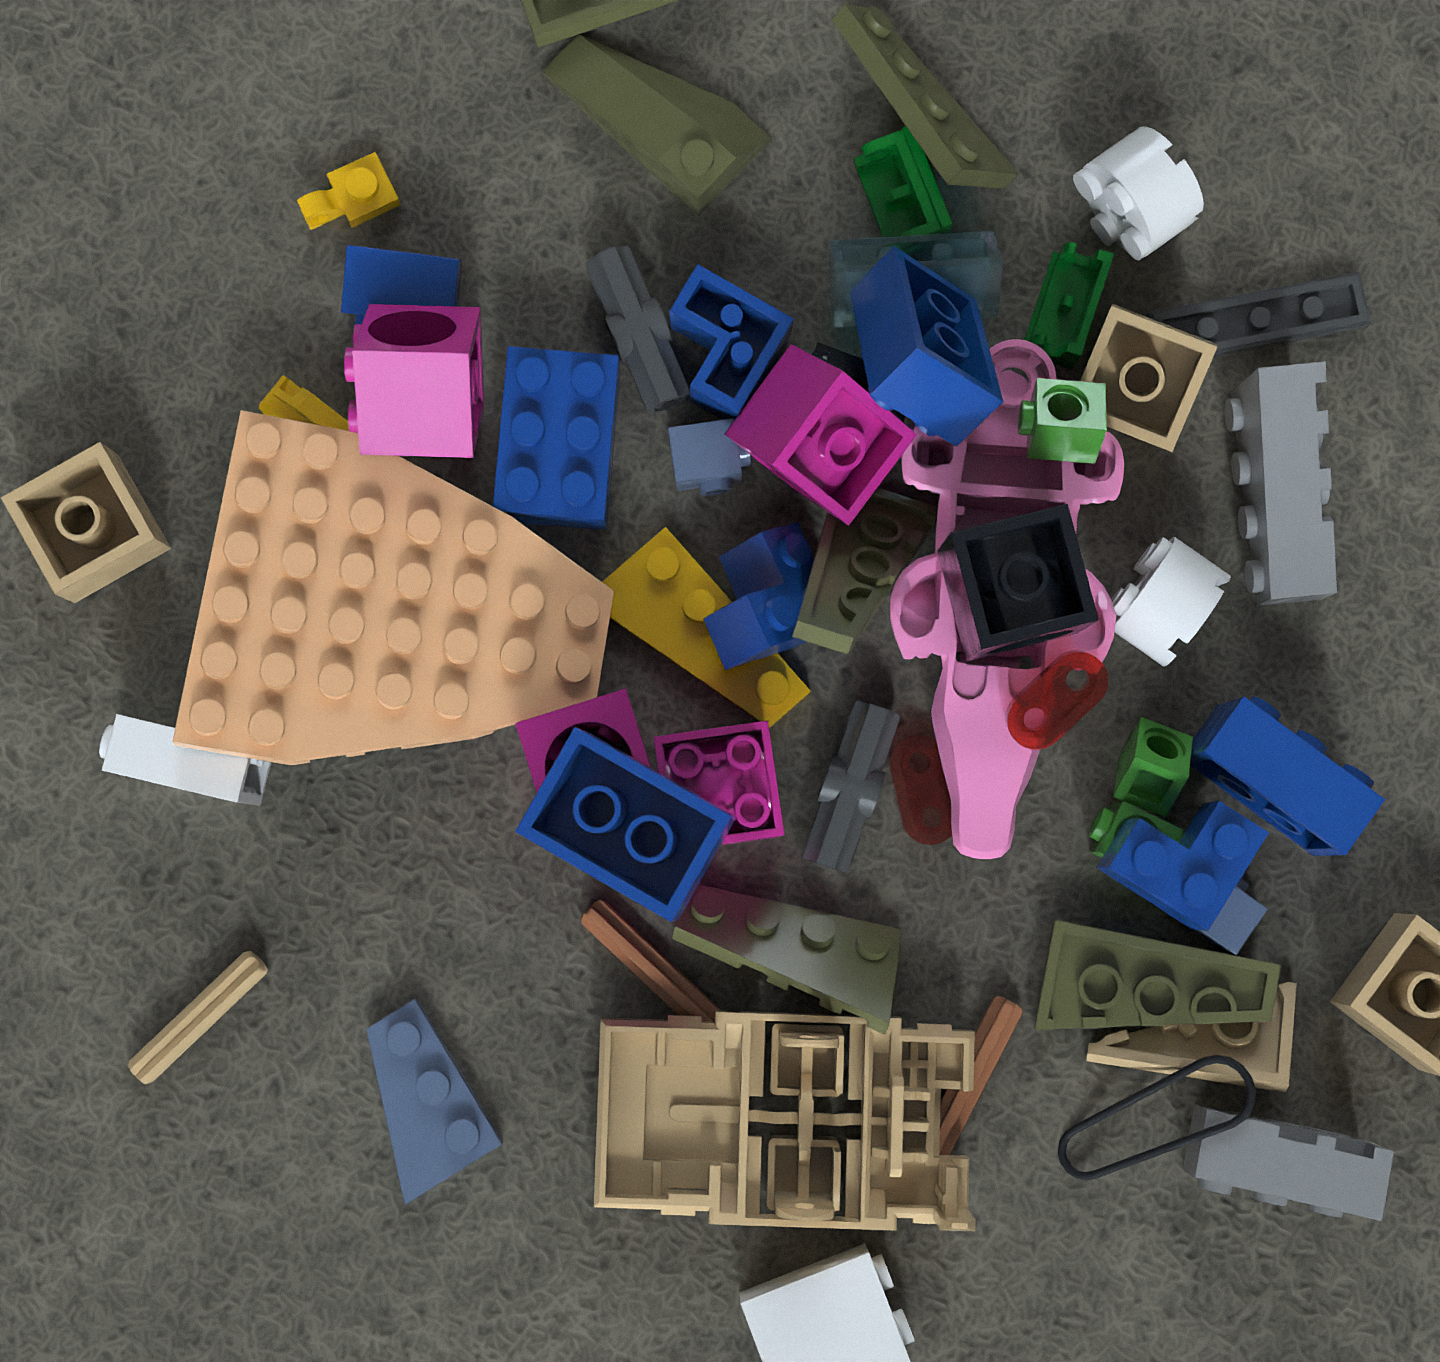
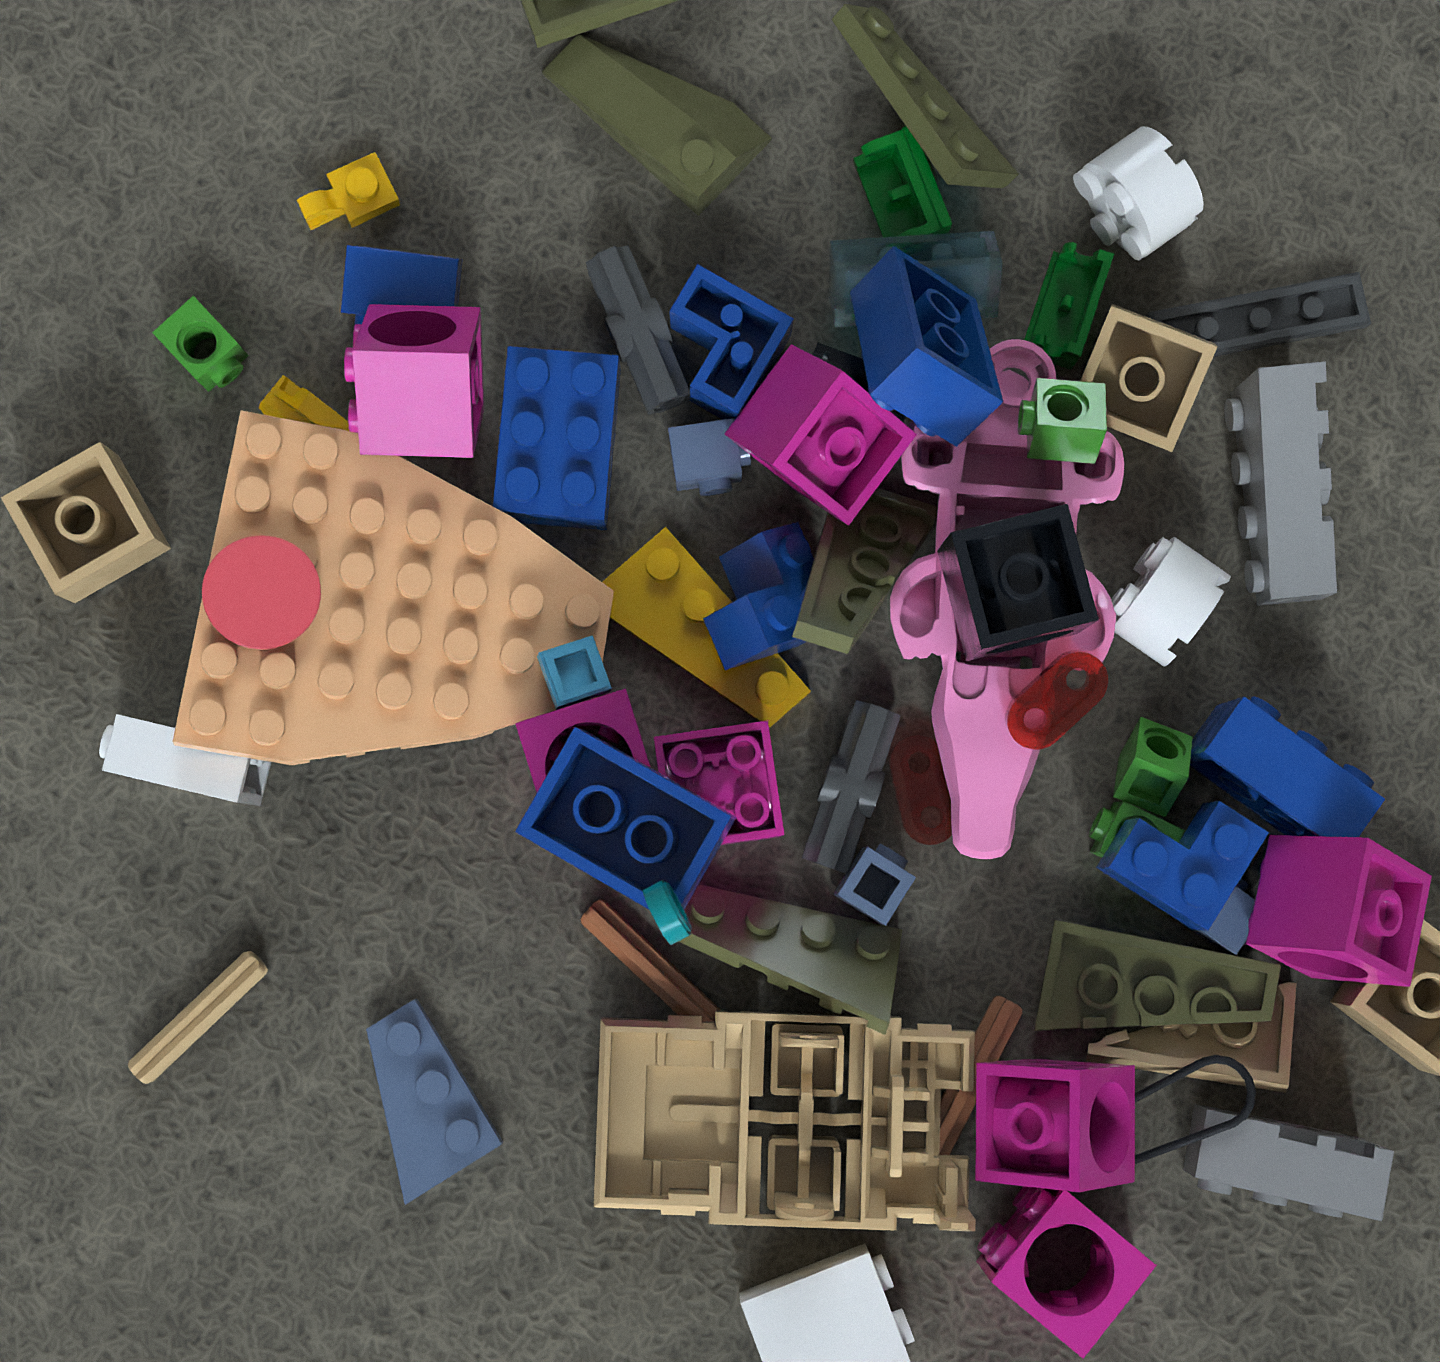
(190, 326): none -> bright green brick
(261, 592): none -> coral piece
(574, 672): none -> medium azure tile
(667, 911): none -> teal tile
(875, 883): none -> sand blue brick
(1055, 1124): none -> dark pink brick
(1088, 1308): none -> dark pink brick
(1339, 909): none -> dark pink brick

